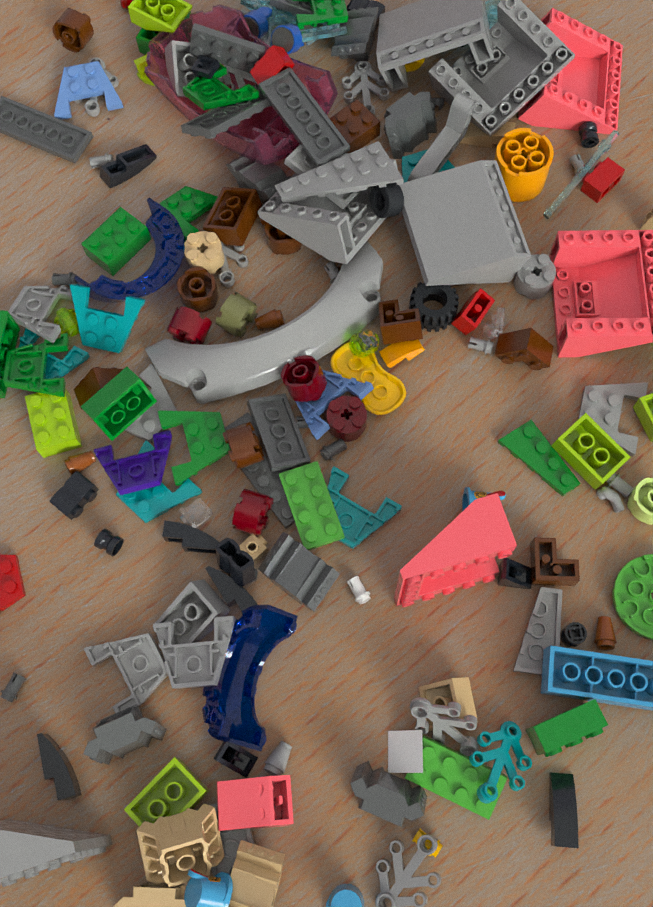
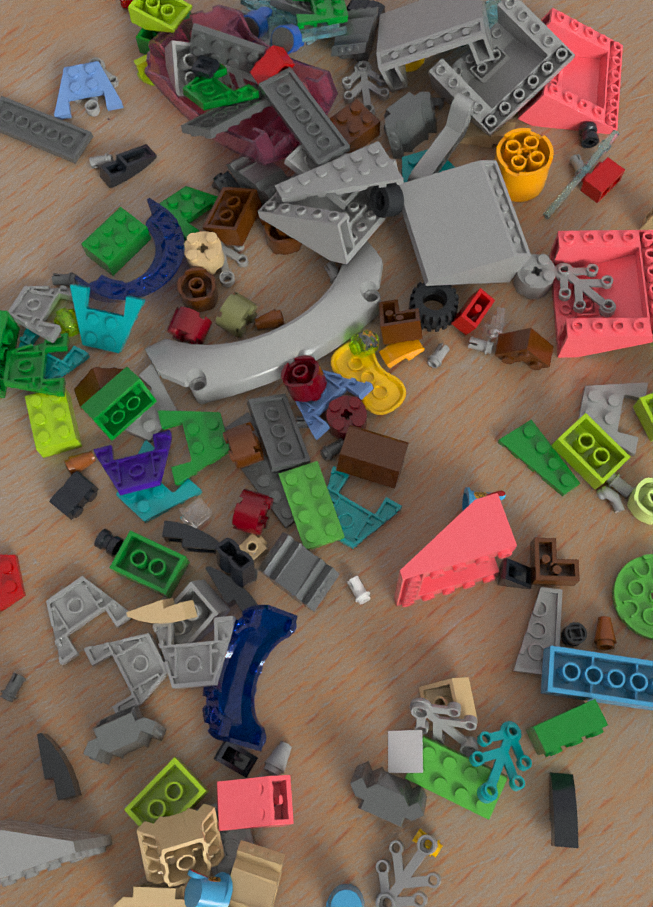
(73, 30): reddish brown brick -> none
(76, 607): none -> light grey wing
(149, 564): none -> green brick
(164, 612): none -> tan slope
(224, 180): none -> black bracket
(372, 456): none -> reddish brown slope
(438, 355): none -> light grey pin
(583, 286): none -> light grey plant

